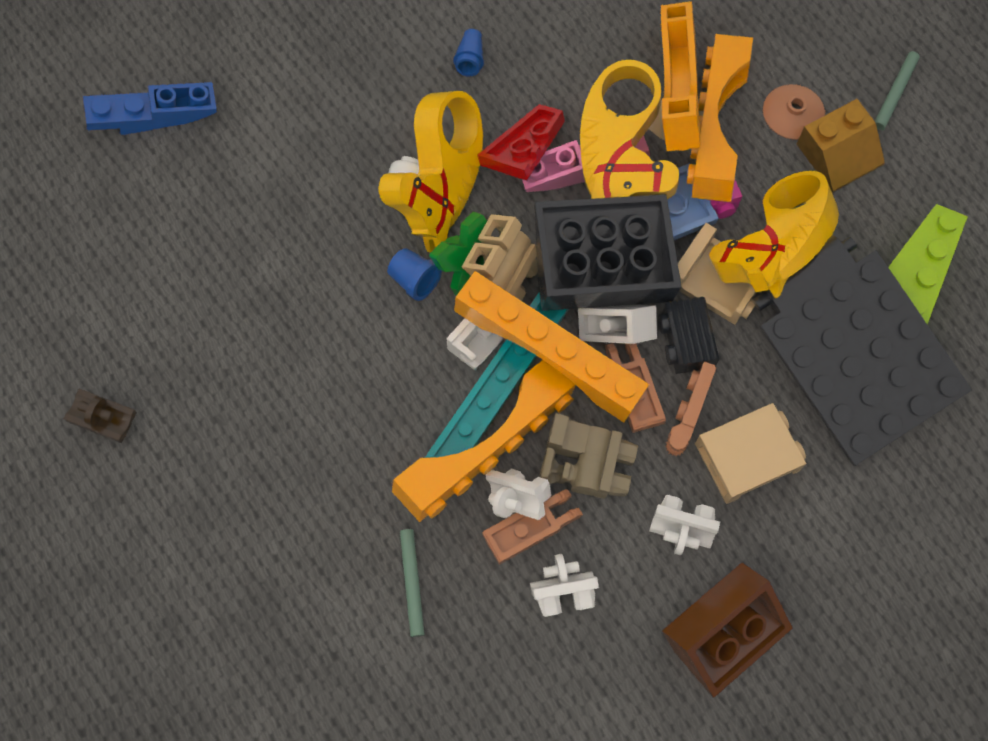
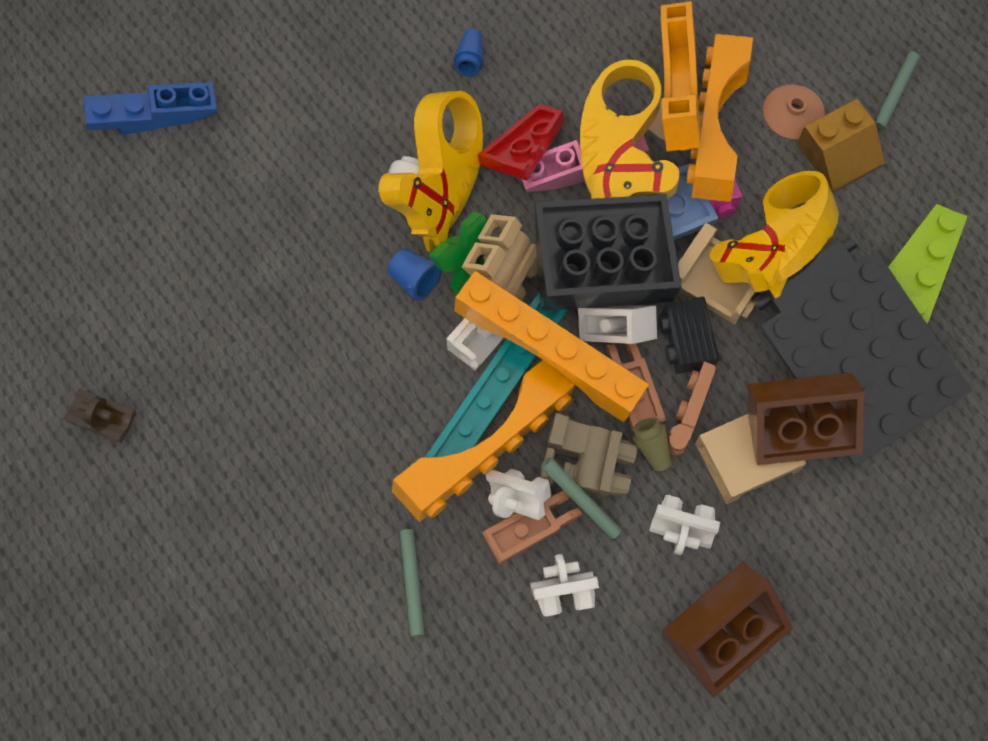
(581, 498): none -> sand green bar
(653, 443): none -> olive cone
(806, 418): none -> reddish brown slope

